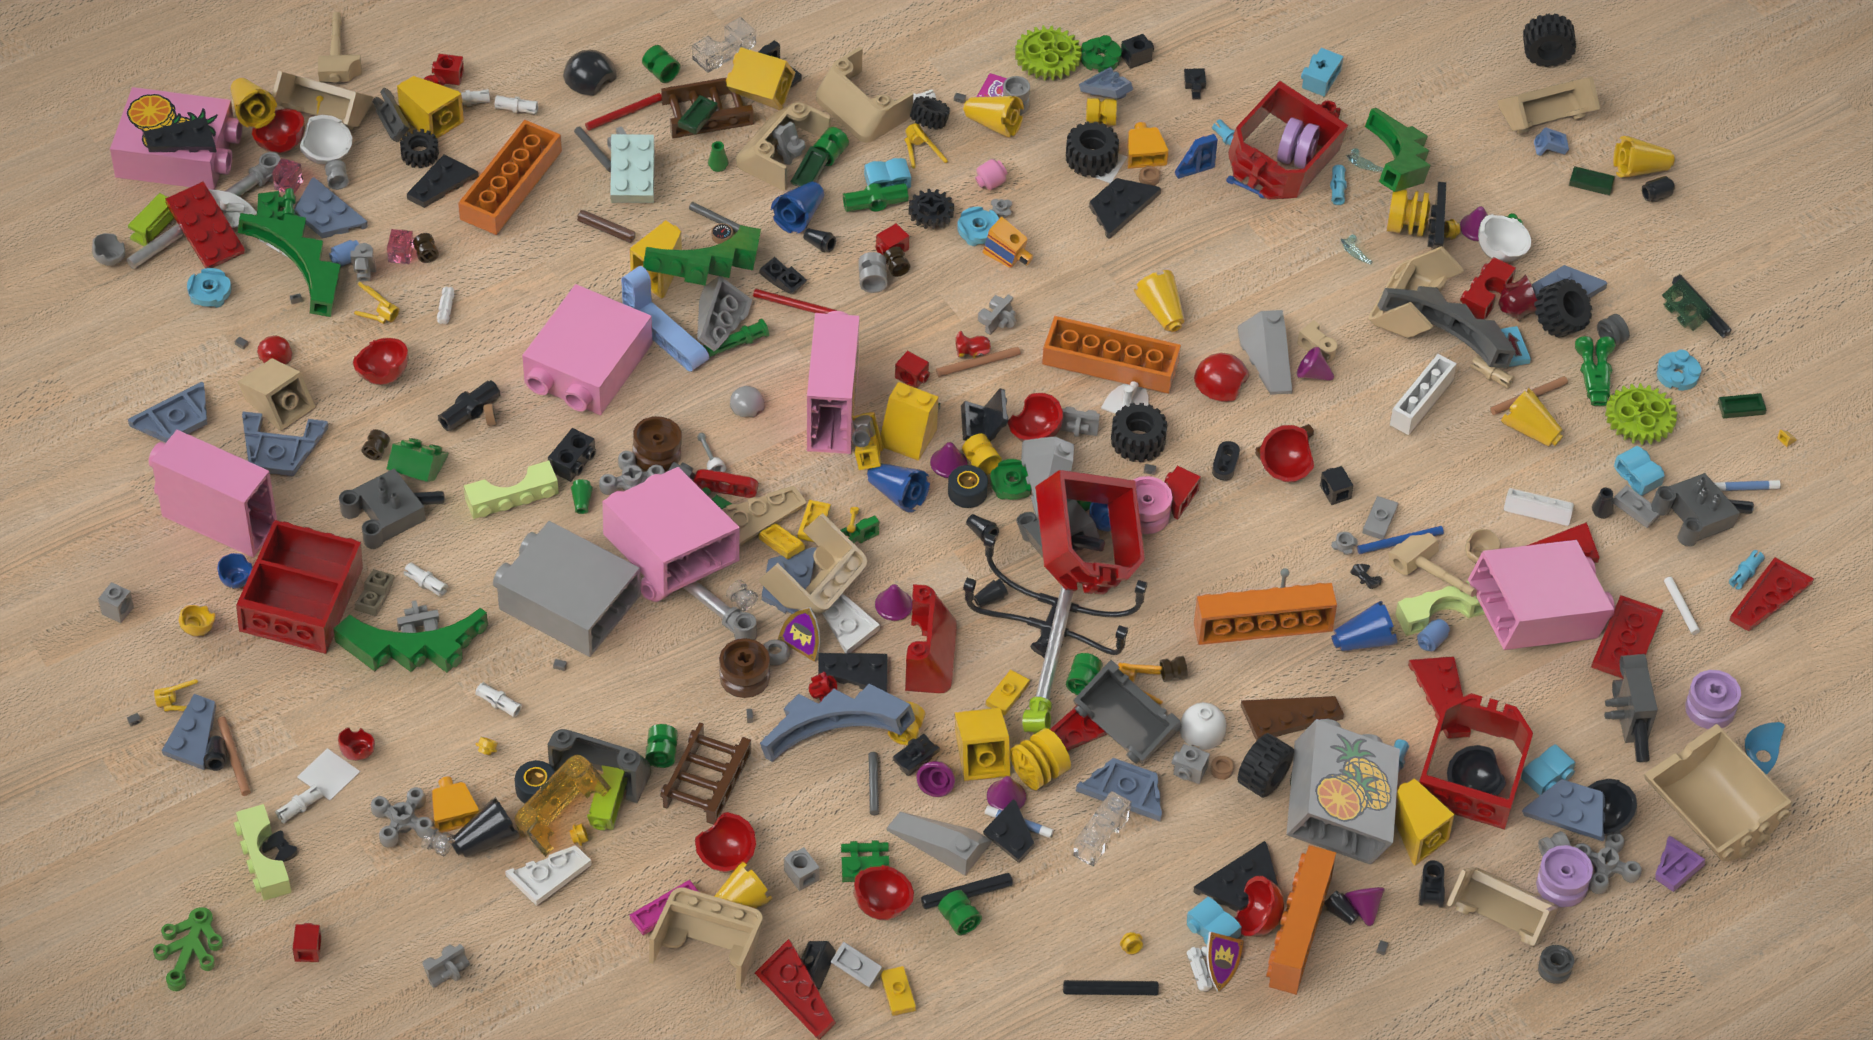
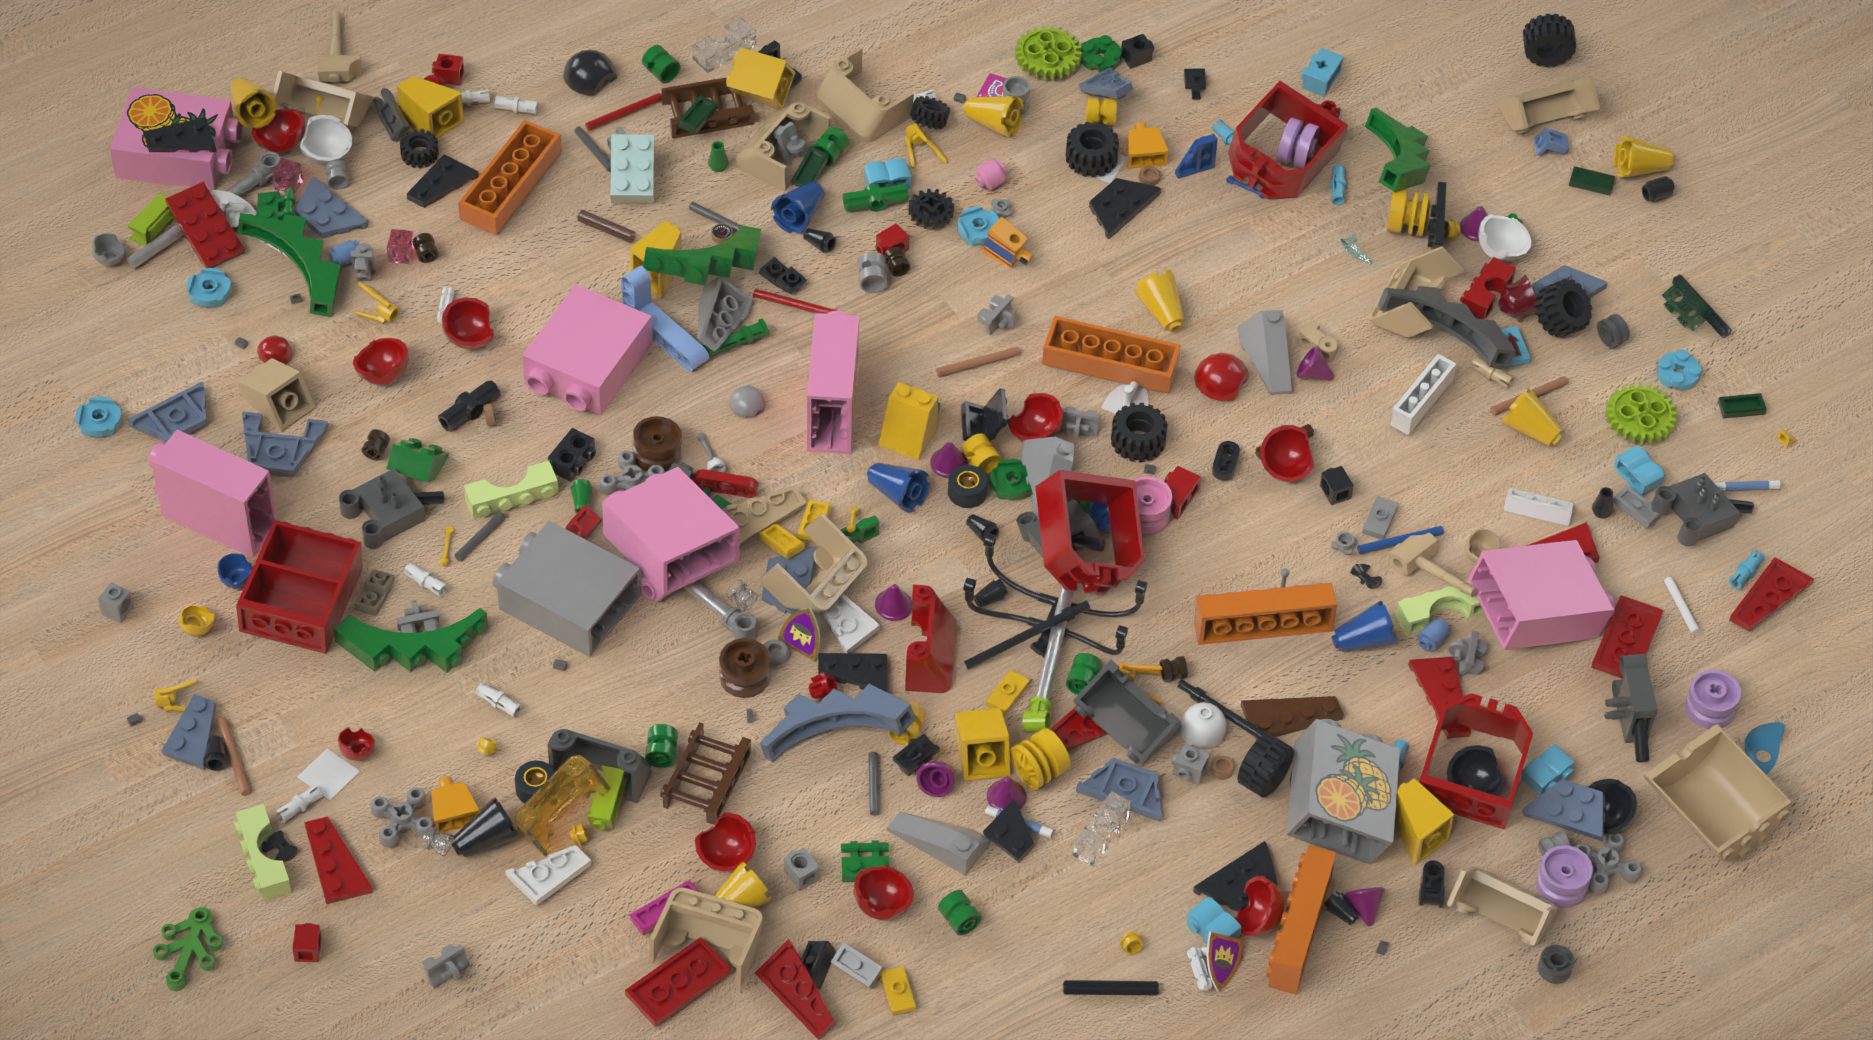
(99, 427): none -> medium azure plate
(334, 863): none -> red wing
(448, 532): none -> yellow hinge
(467, 323): none -> red cylinder
(479, 536): none -> dark grey bar
(584, 522): none -> red plate
(678, 981): none -> red plate
(867, 441): hips -> none
(912, 370): red brick -> none
(971, 889): black axle -> none
(973, 346): red animal -> none
(1067, 614): none -> black bar
(1200, 696): none -> black bar
(1361, 162): clear light blue bar -> none
(1465, 652): none -> light grey hips
(1596, 378): green piece -> none
(1677, 864): medium lavender wing -> none

